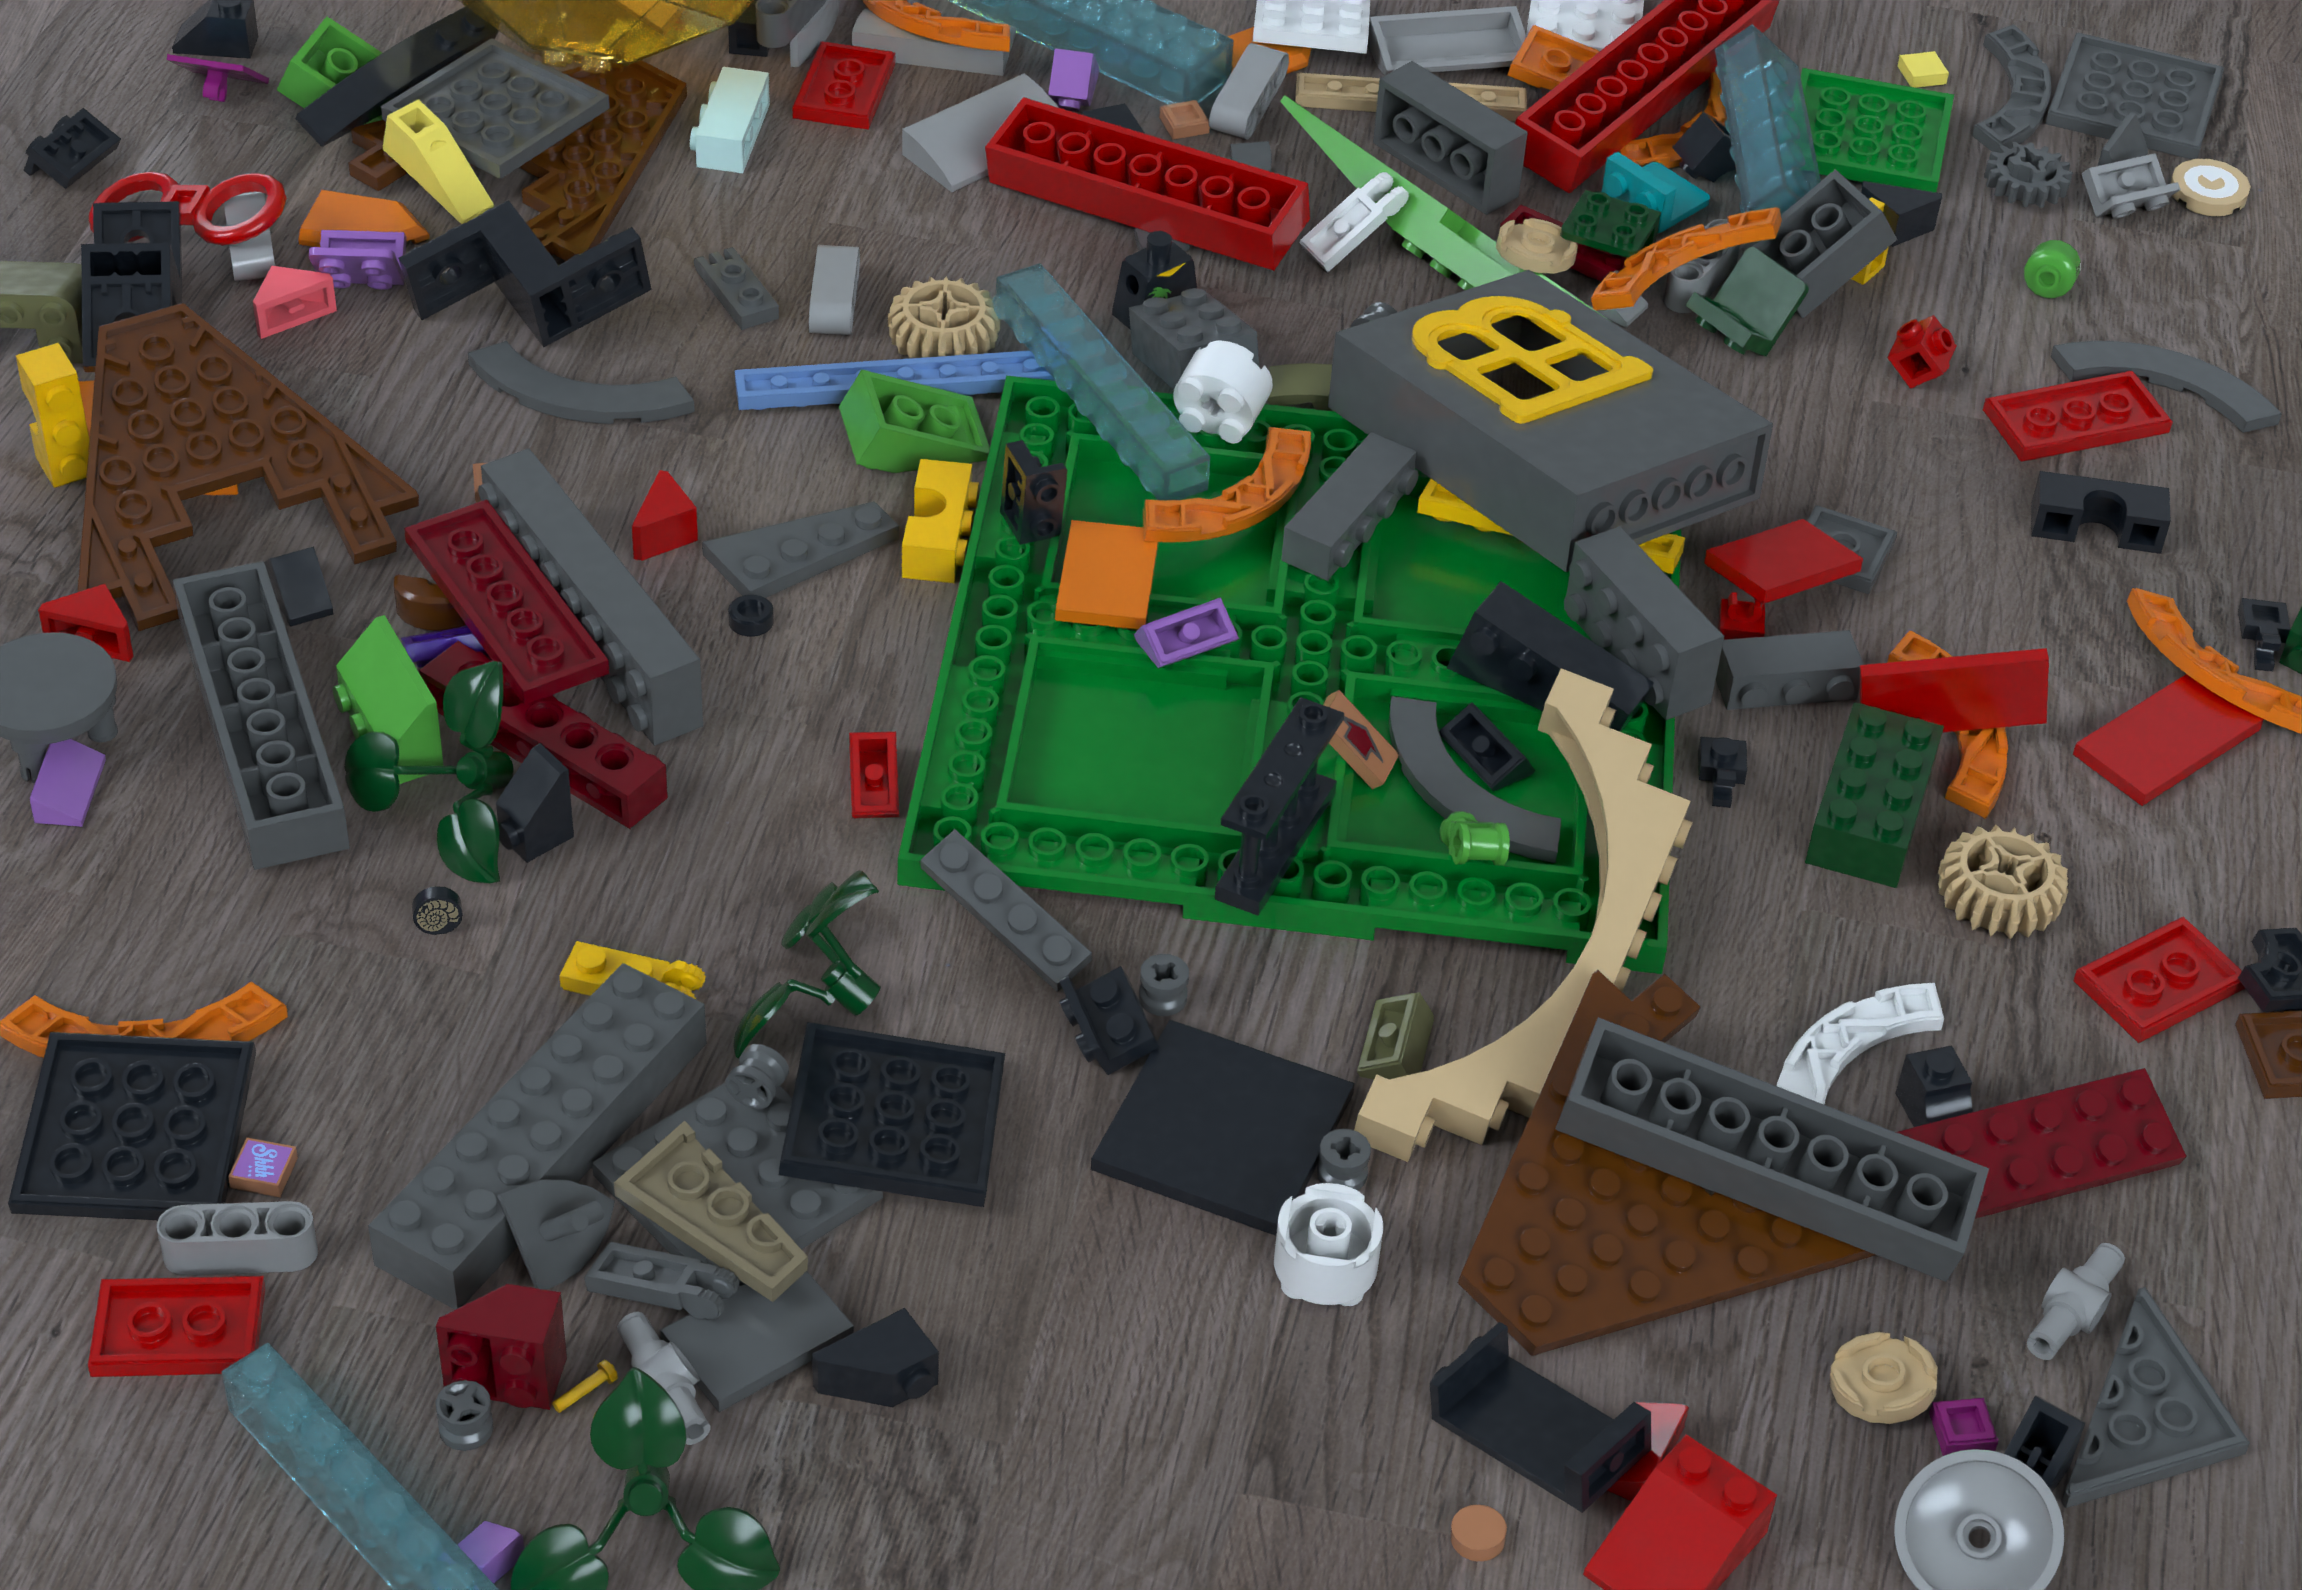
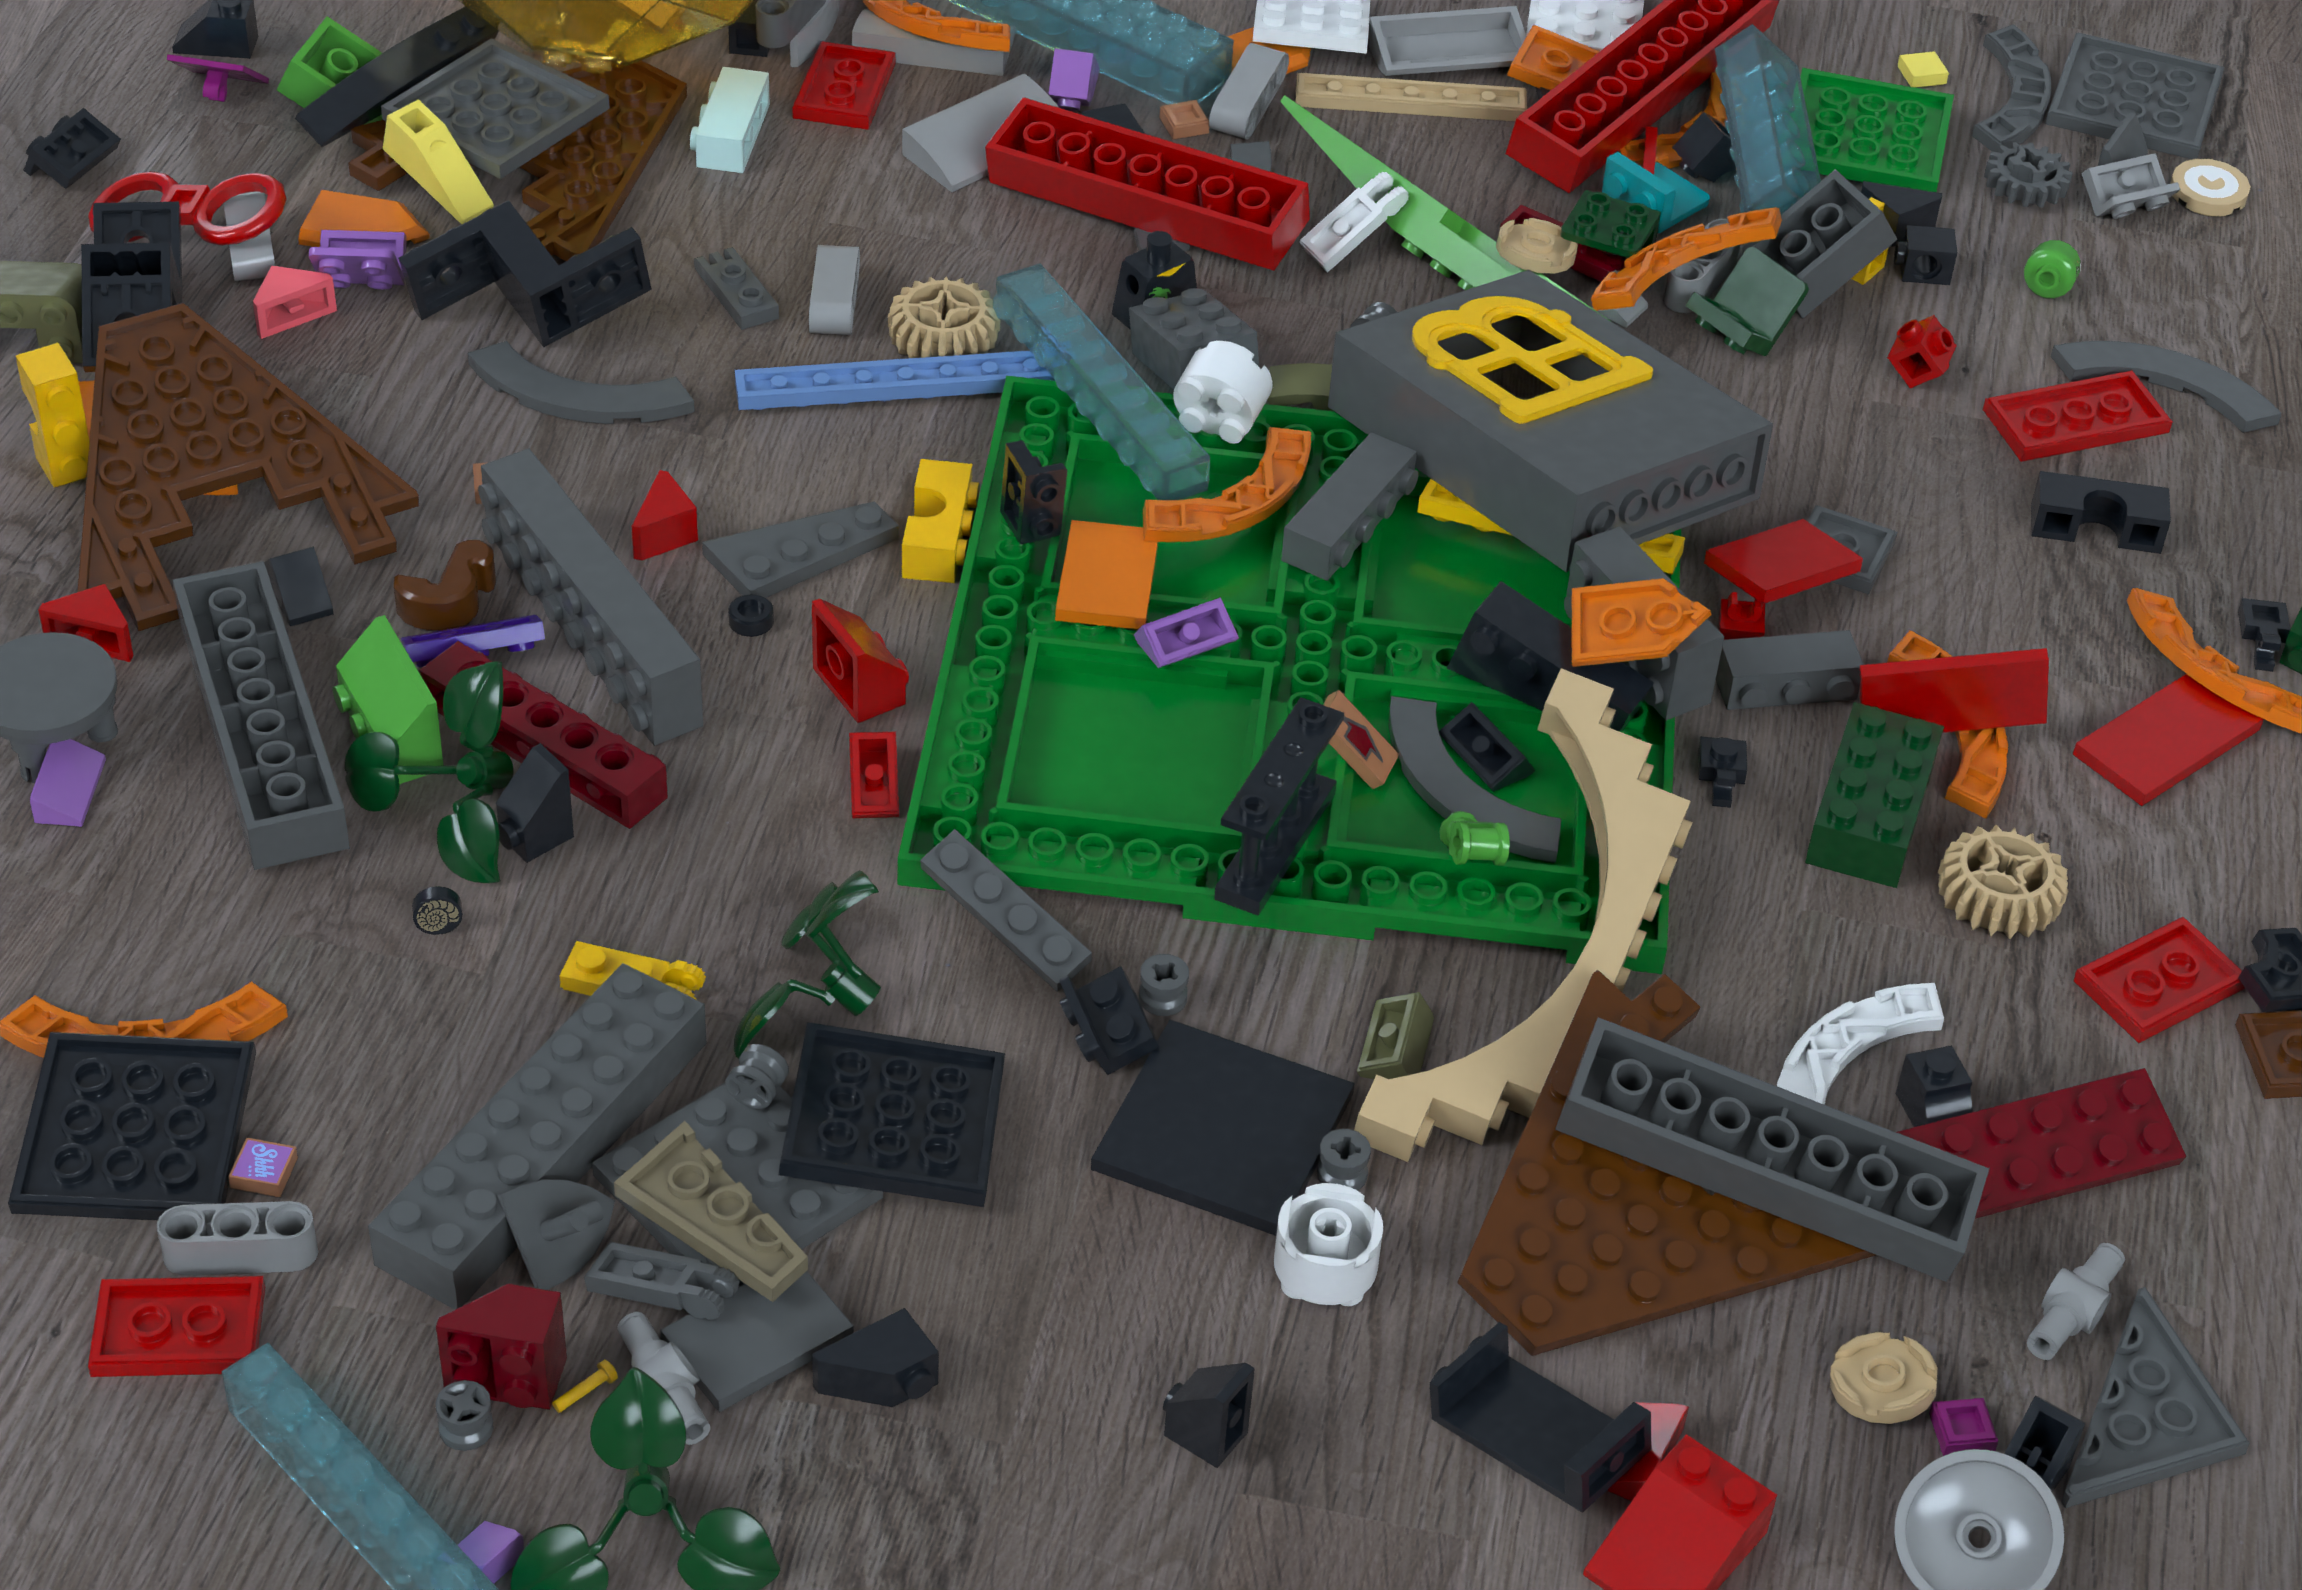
(506, 601): dark red plate -> none
(856, 663): none -> red slope
(902, 421): bright green slope -> none
(1210, 1411): none -> black slope
(1449, 137): dark grey brick -> none
(1478, 1532): nougat tile -> none
(1631, 621): none -> orange tile
(1650, 148): none -> red piece
(1926, 255): none -> black brick

